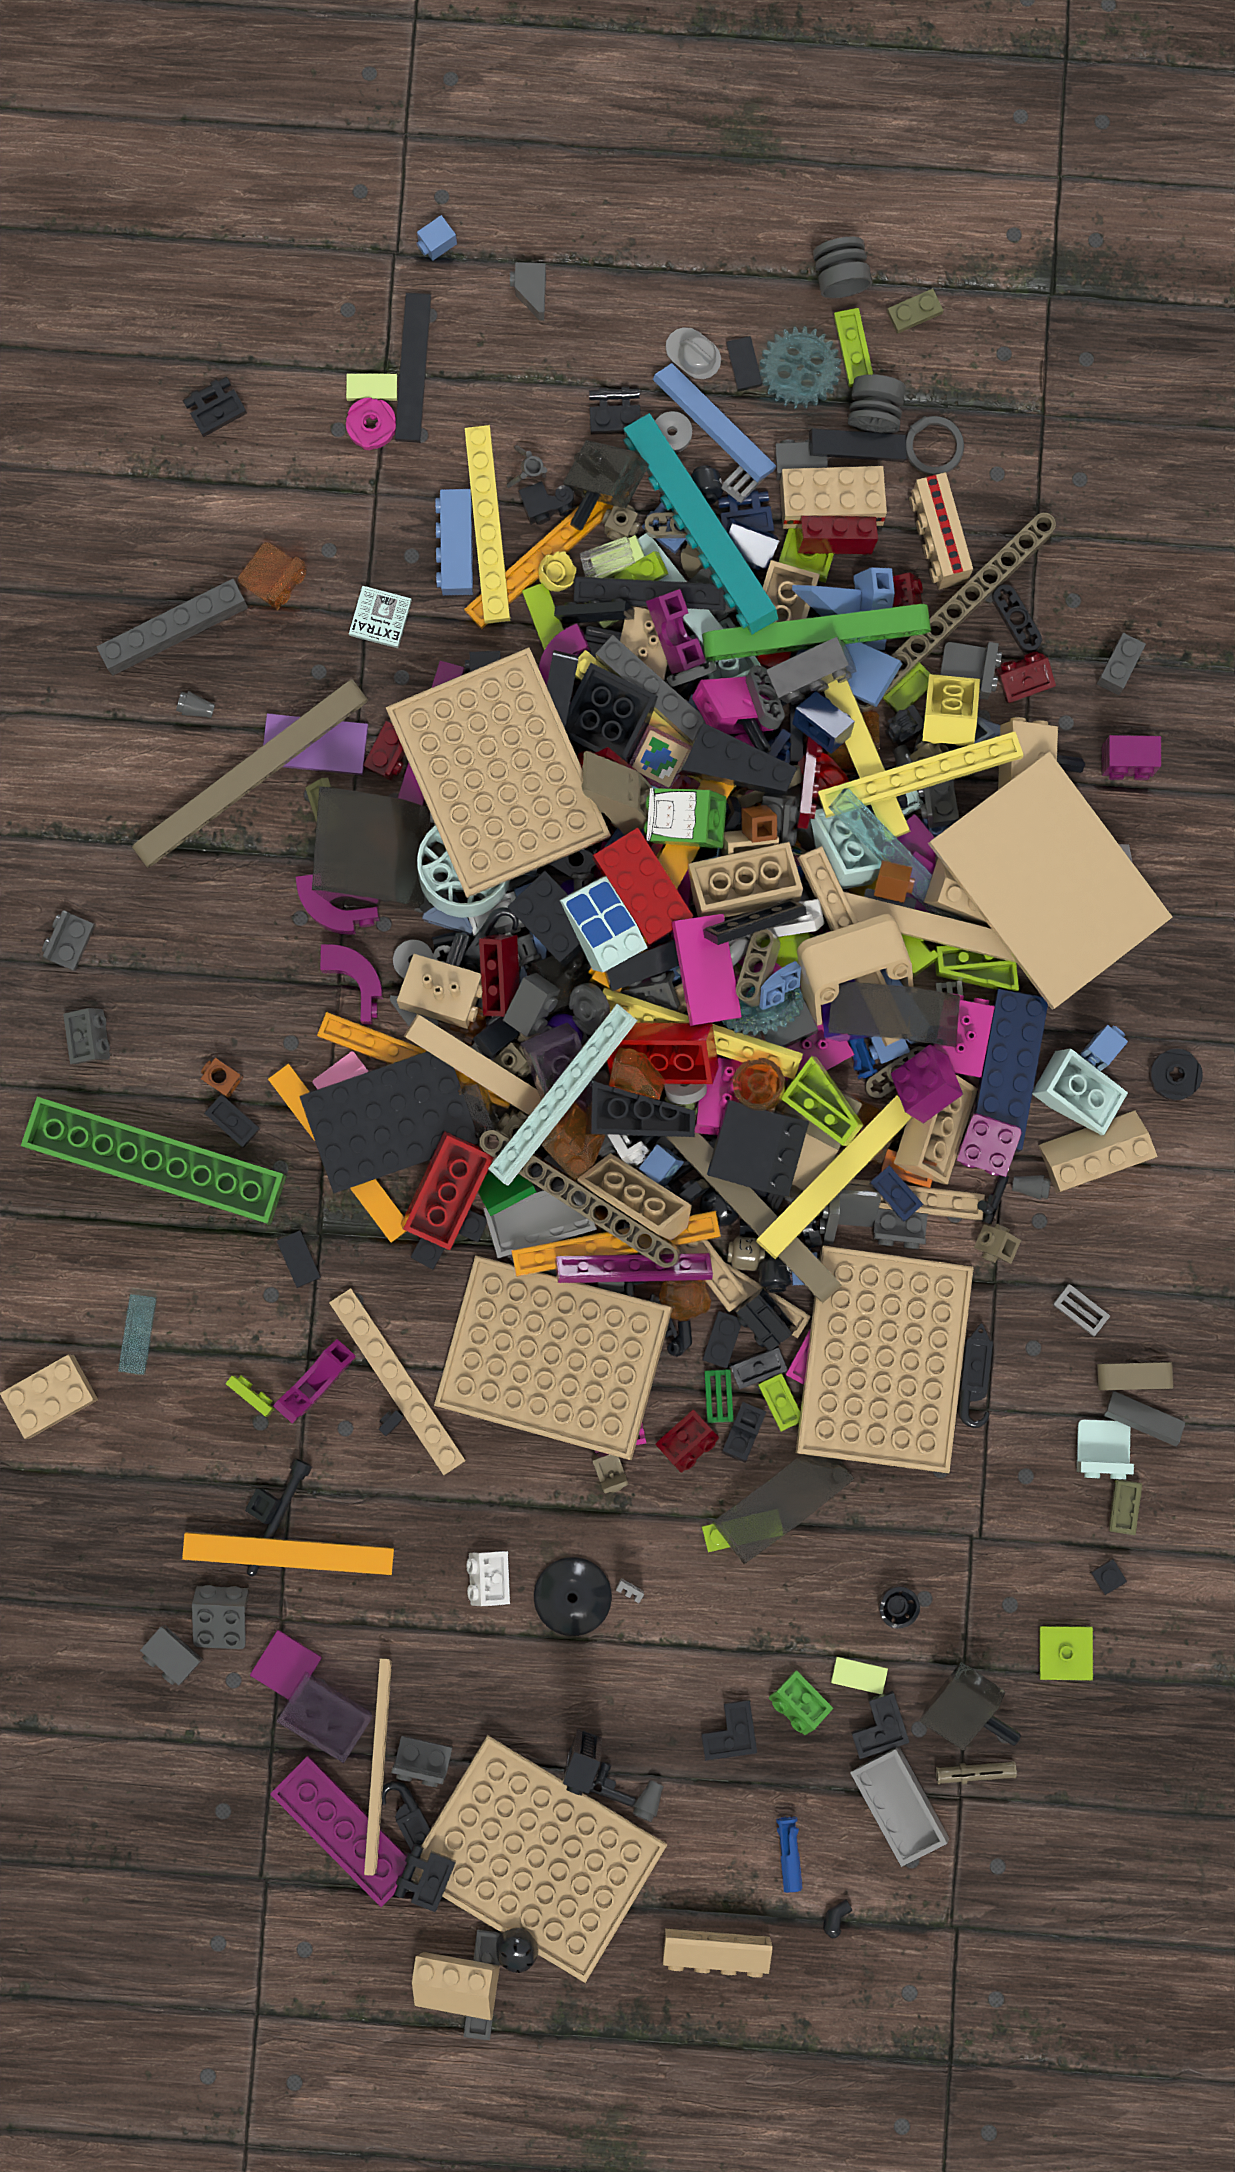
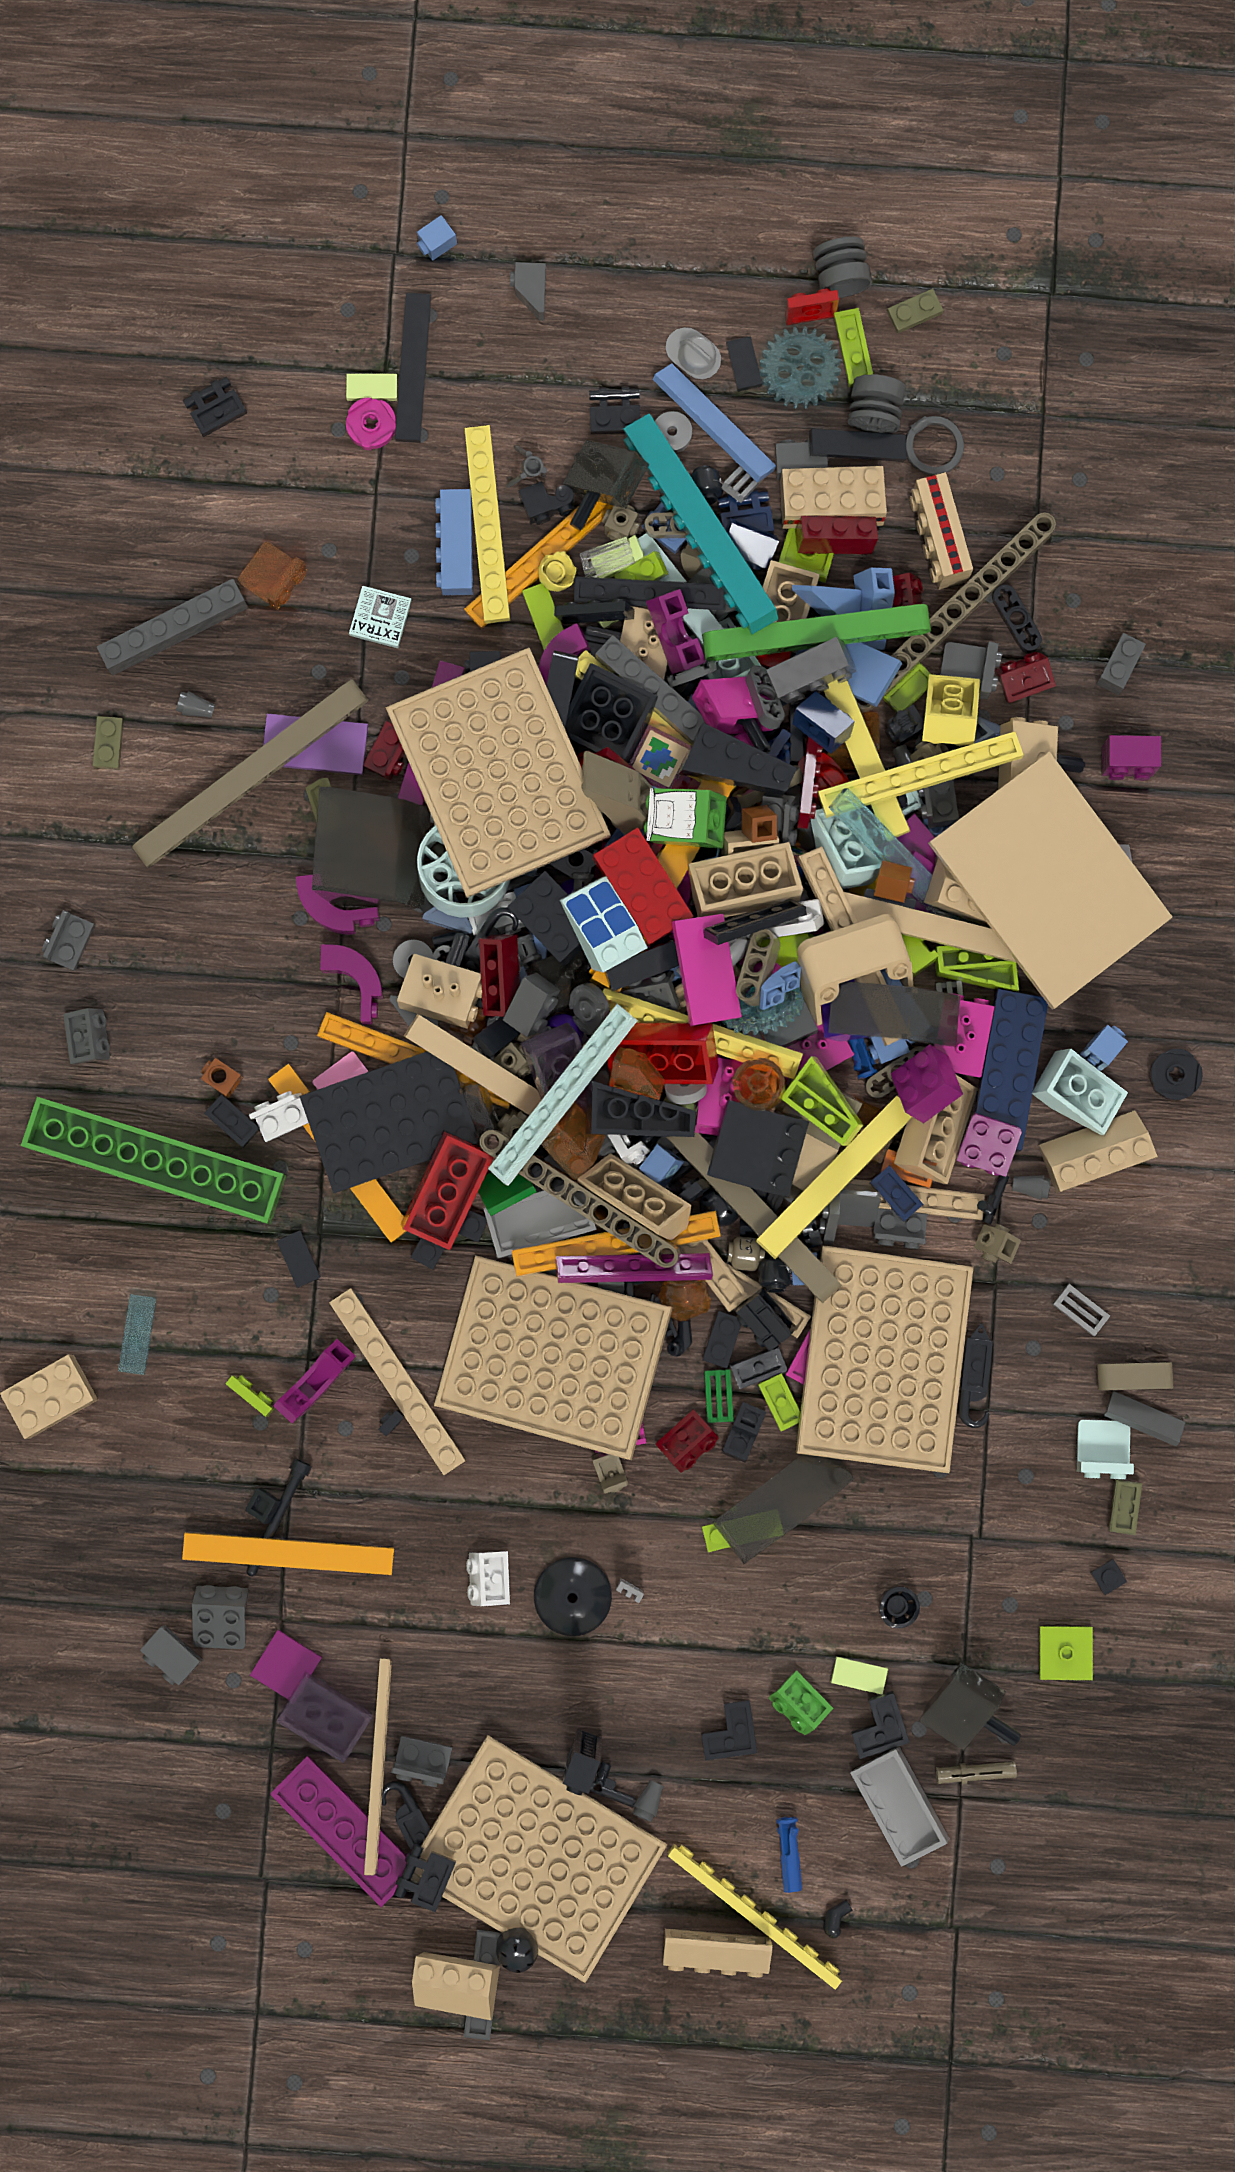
(108, 743): none -> olive plate
(280, 1116): none -> white bracket
(764, 1921): none -> light yellow plate
(811, 307): none -> red plate

